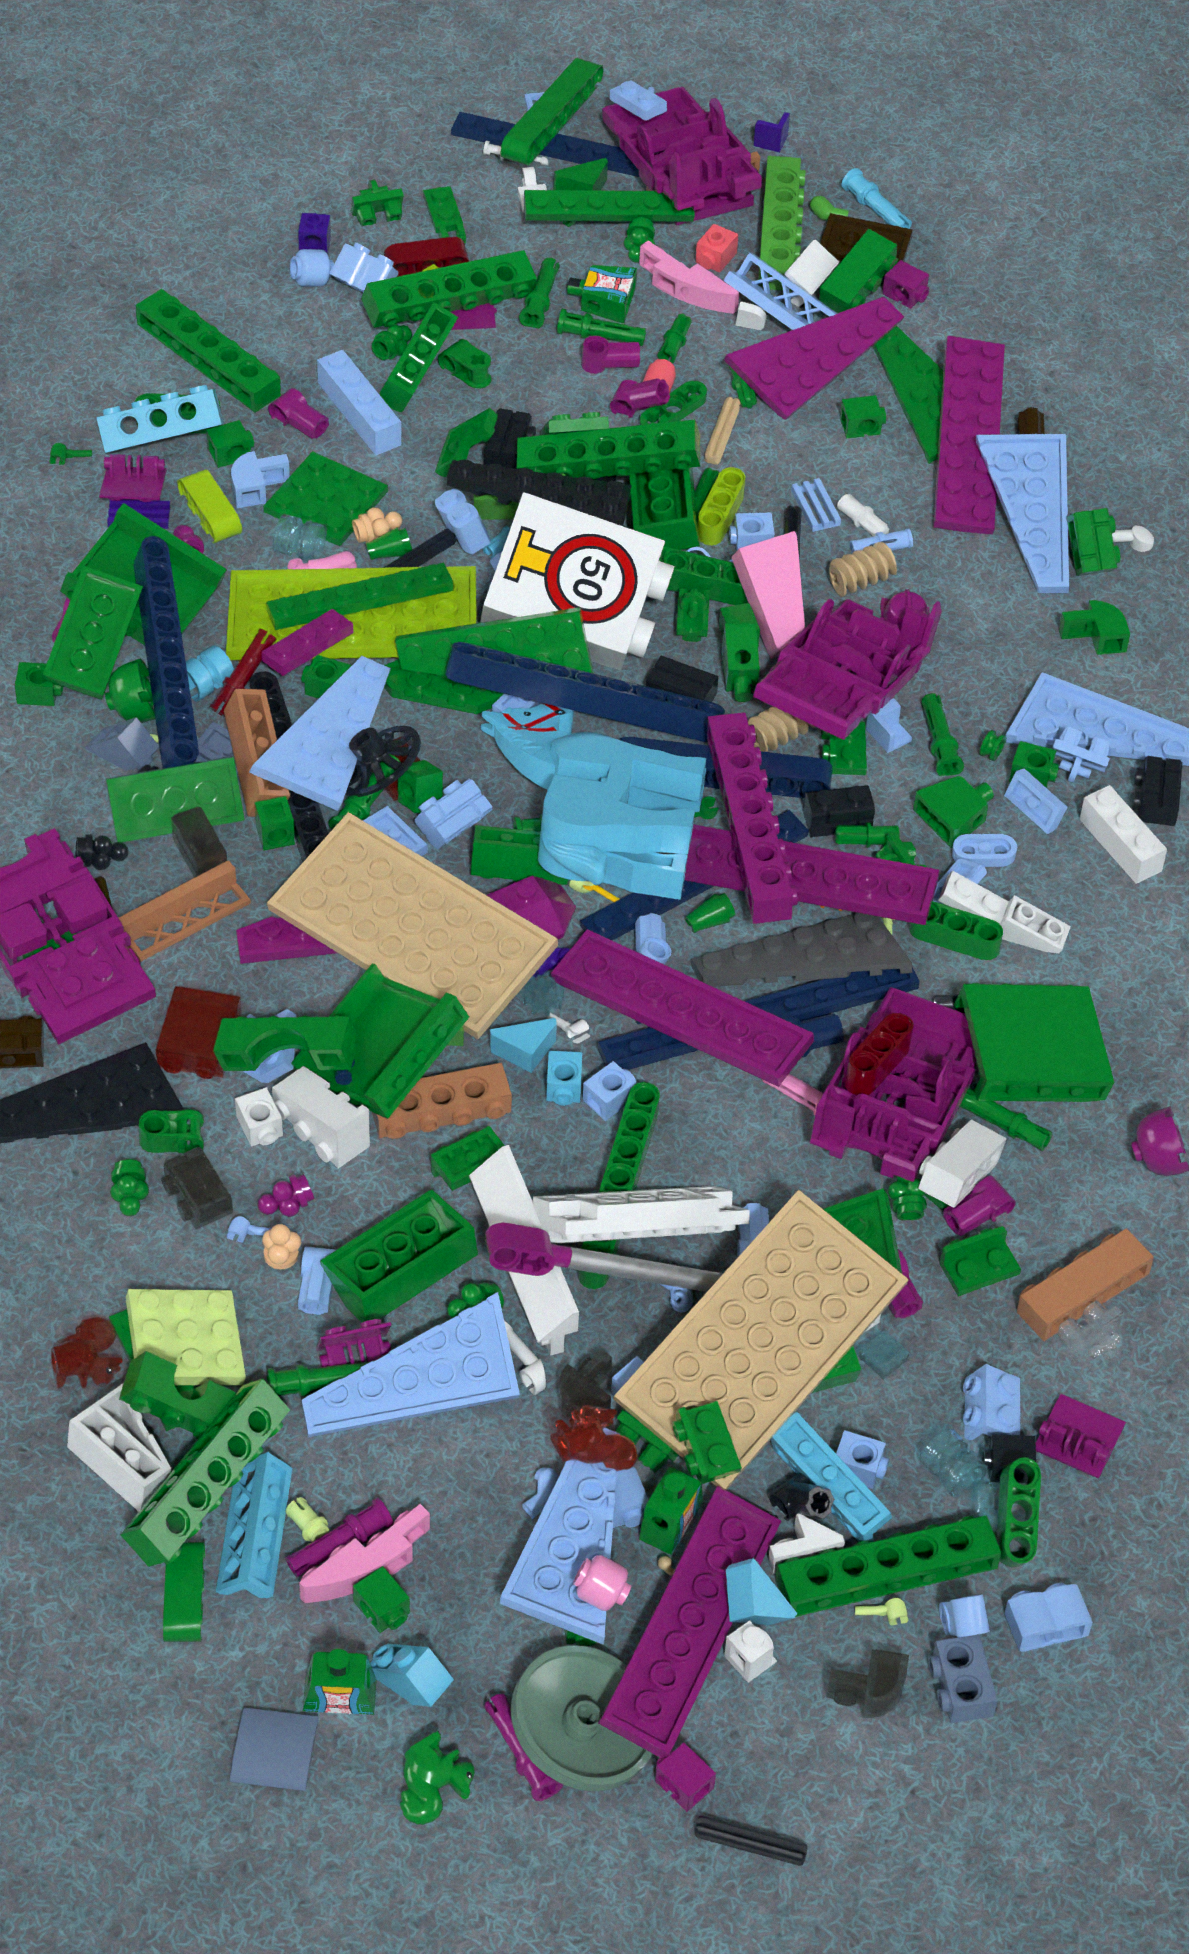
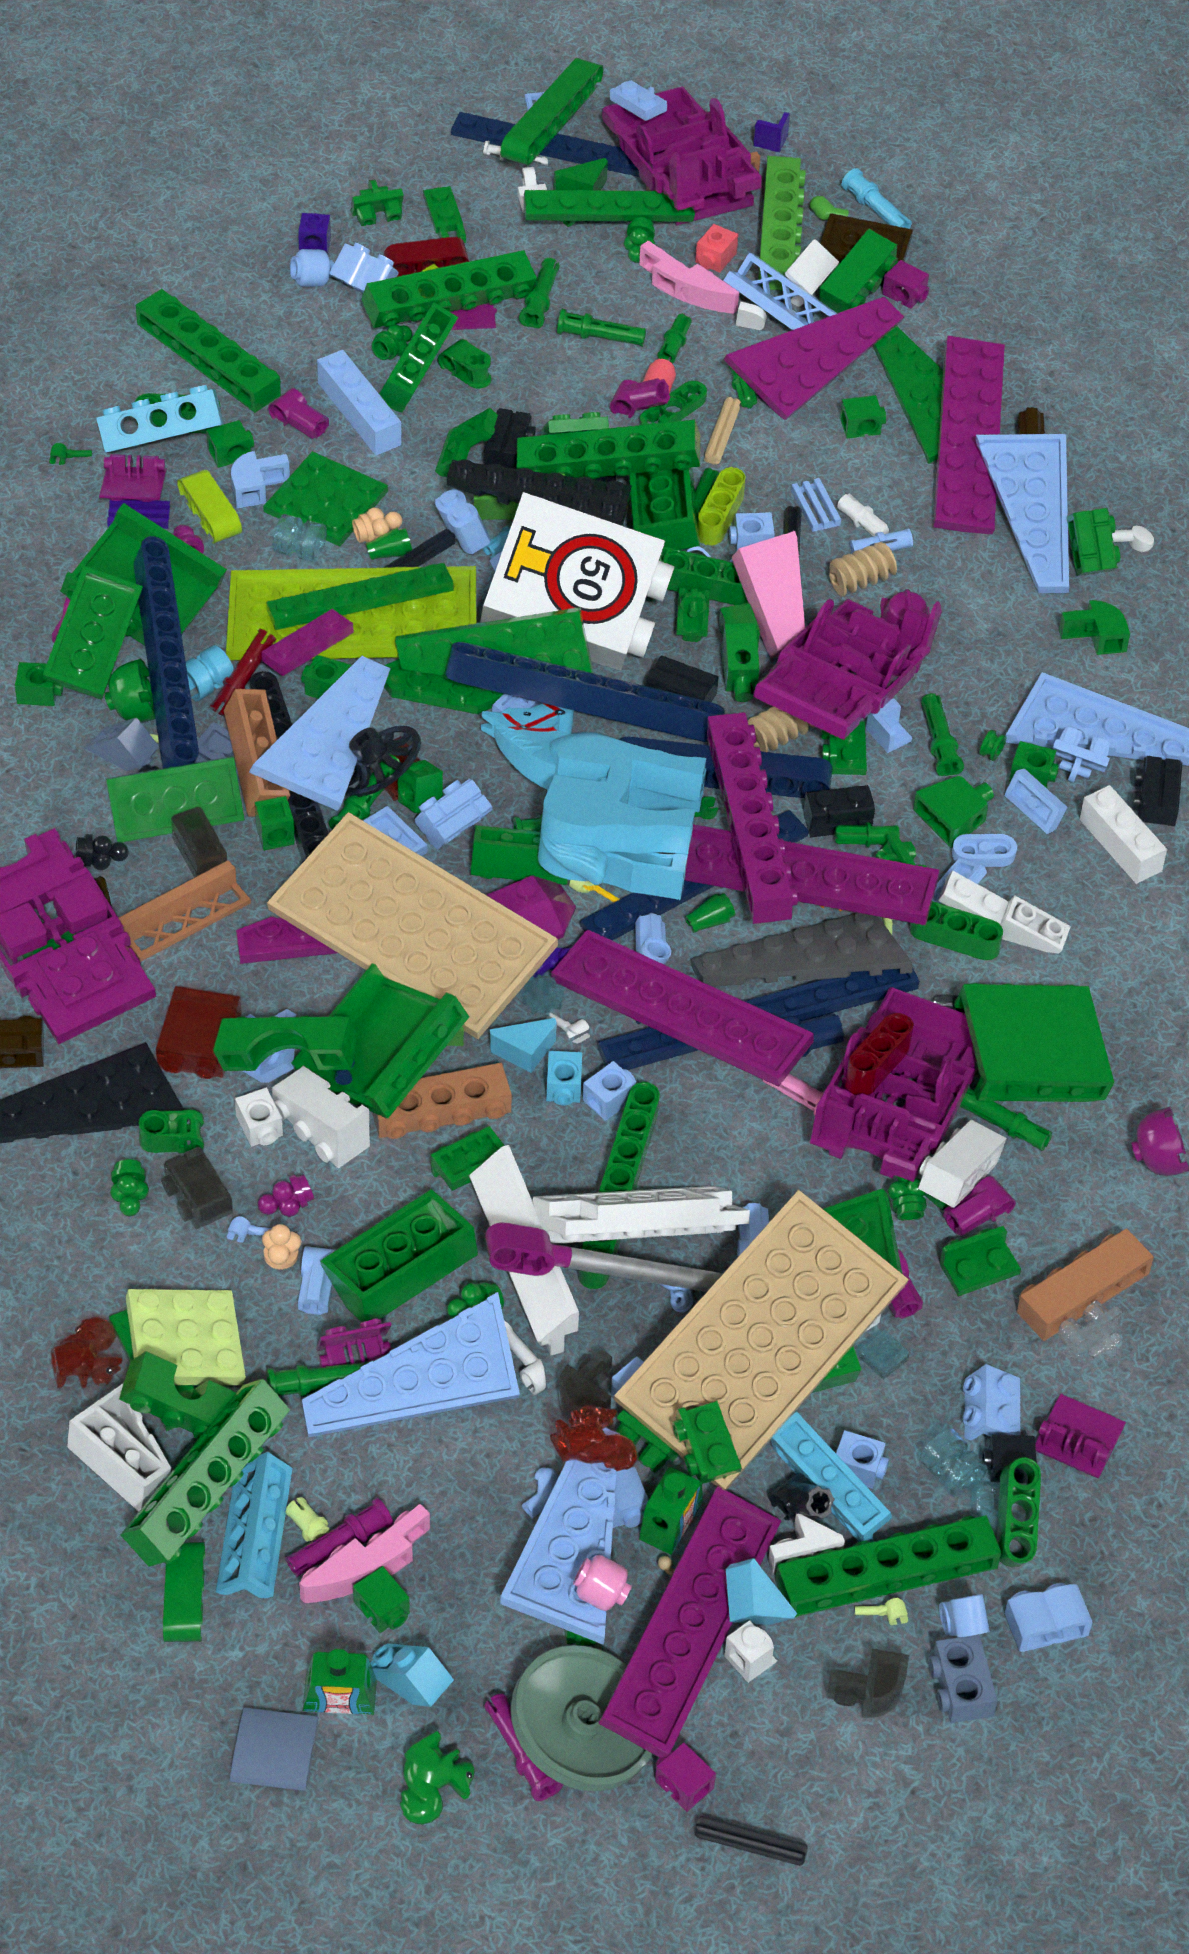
(340, 560): bright pink arm -> none
(600, 354): magenta piece -> none
(606, 291): green torso -> none

